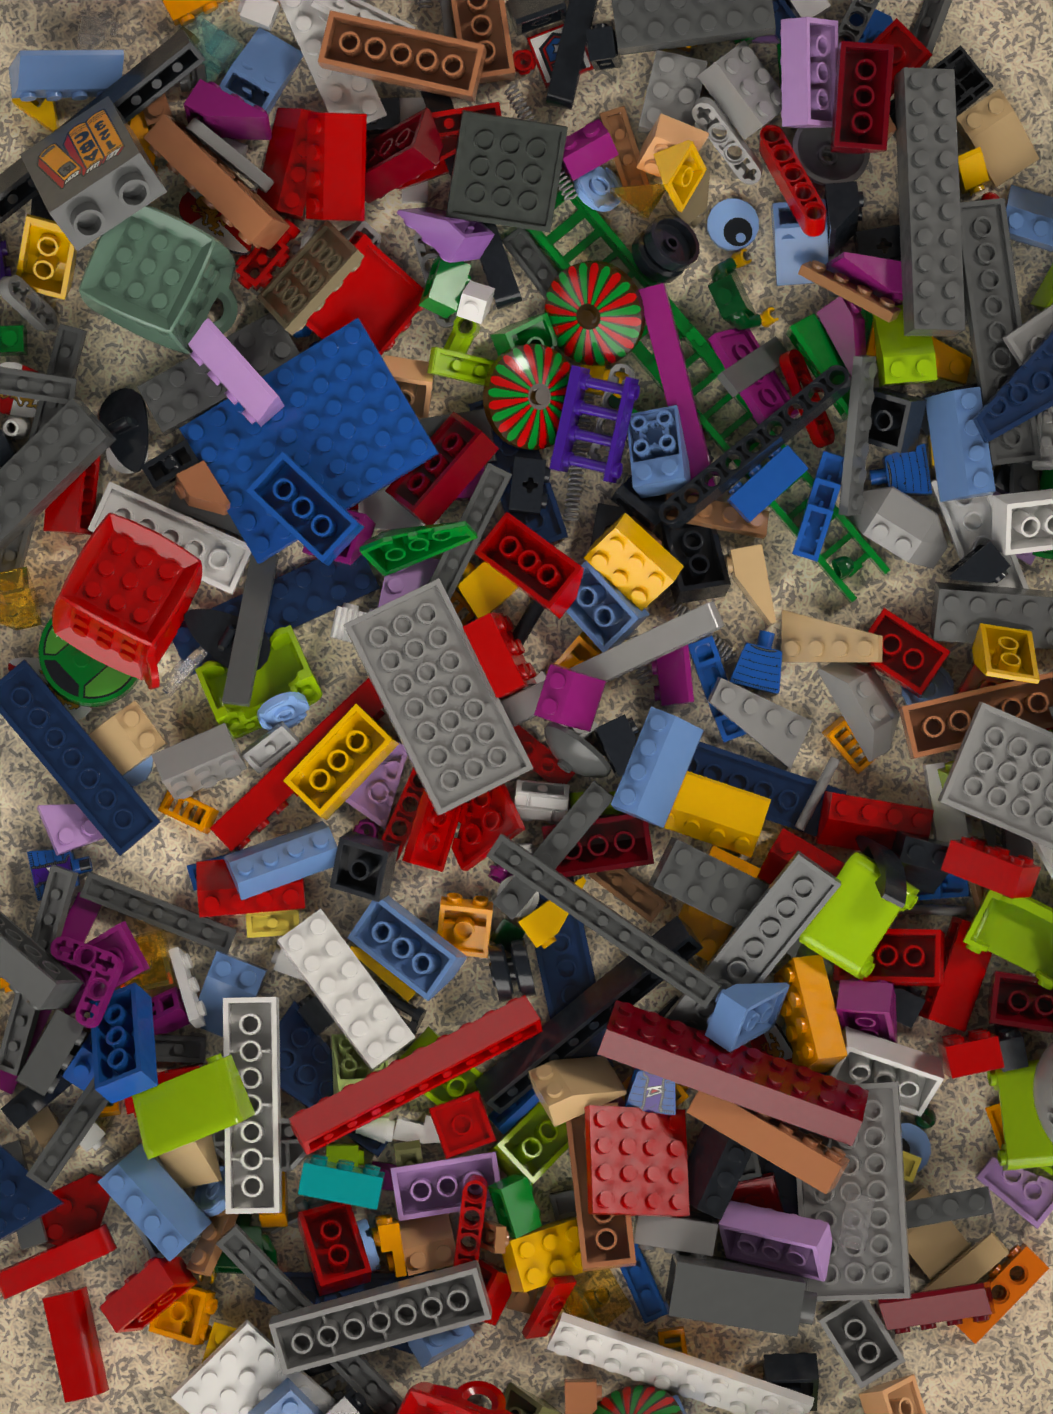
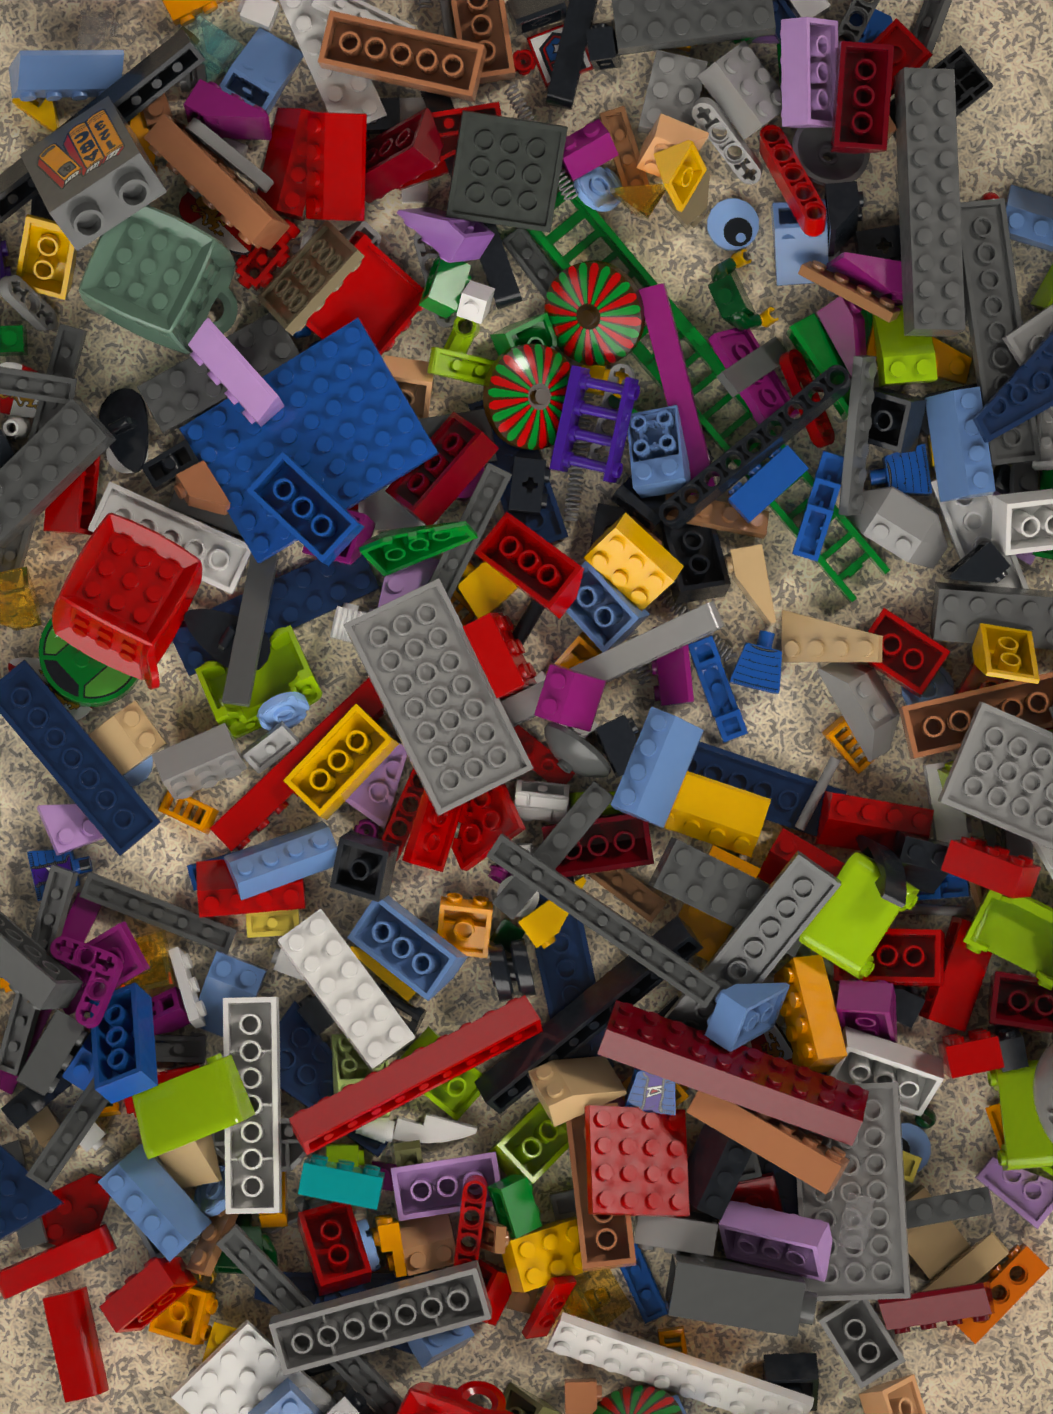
(183, 670): clear plate -> none
(462, 1124): red tile -> none
(514, 1113): blue plate -> none
(665, 249): black wheel -> none
(769, 724): light grey wing -> none
(843, 566): dark green hinge -> none
(972, 172): yellow slope -> none
(1000, 136): tan slope -> none

